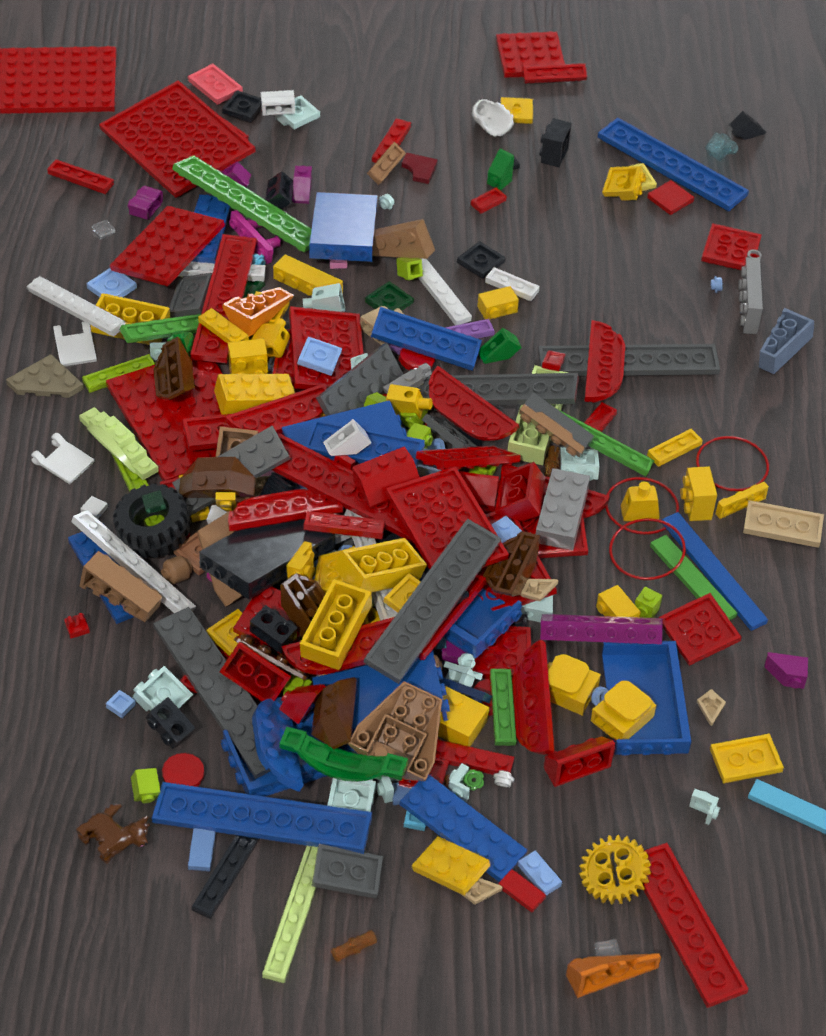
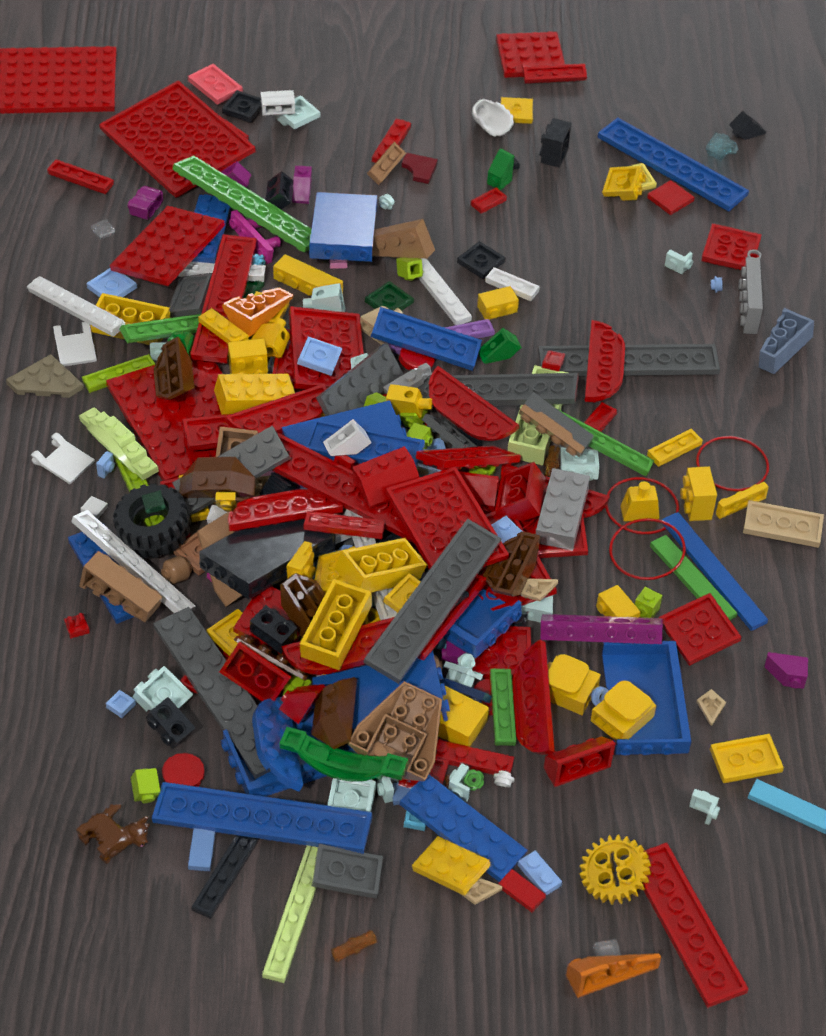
(105, 464): none -> light blue plate
(678, 262): none -> light aqua bracket

